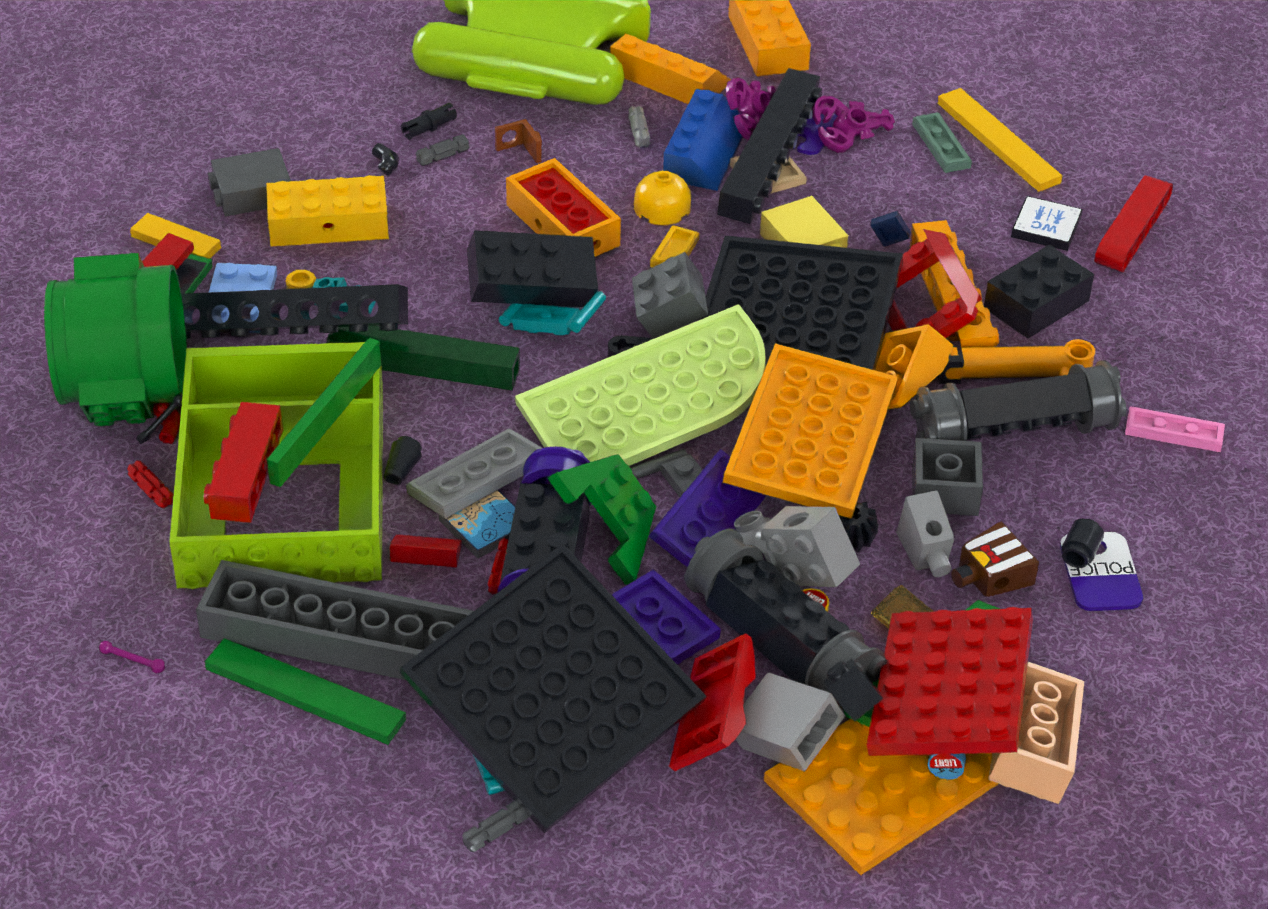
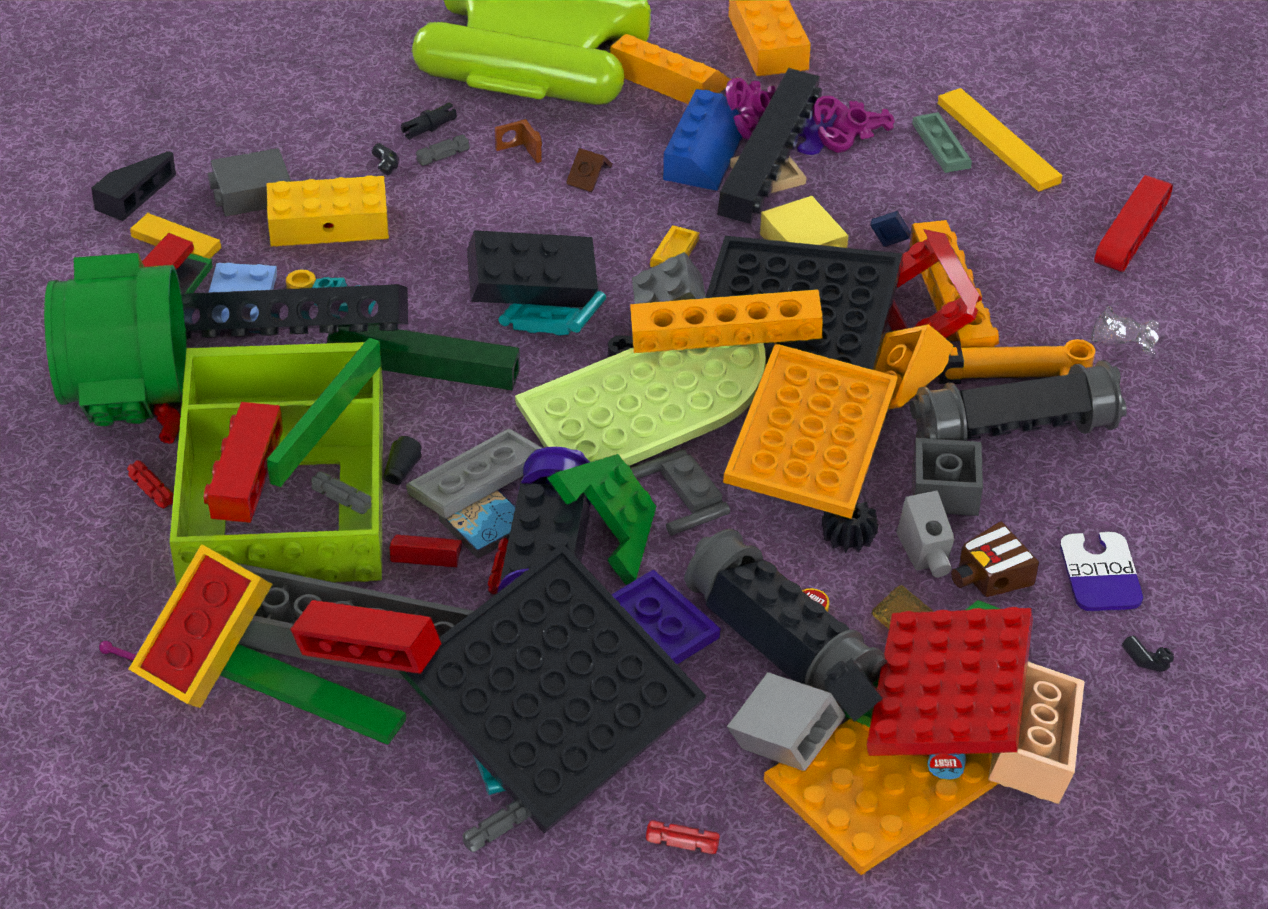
(131, 186): none -> black slope
(145, 435): black hinge -> none
(200, 626): none -> brick
(341, 492): none -> dark grey axle
(366, 636): none -> red brick
(560, 204): brick -> none
(586, 169): none -> reddish brown bracket
(639, 126): light grey axle -> none
(662, 198): yellow cylinder -> none
(682, 837): none -> red axle
(703, 510): dark purple tile -> none
(721, 717): red slope -> none
(726, 321): none -> light orange brick
(802, 543): light grey brick -> none
(1038, 291): black brick -> none
(1046, 223): white tile -> none
(1082, 543): black brick -> none
(1119, 329): none -> clear animal
(1156, 661): none -> black arm
(1175, 429): bright pink tile -> none

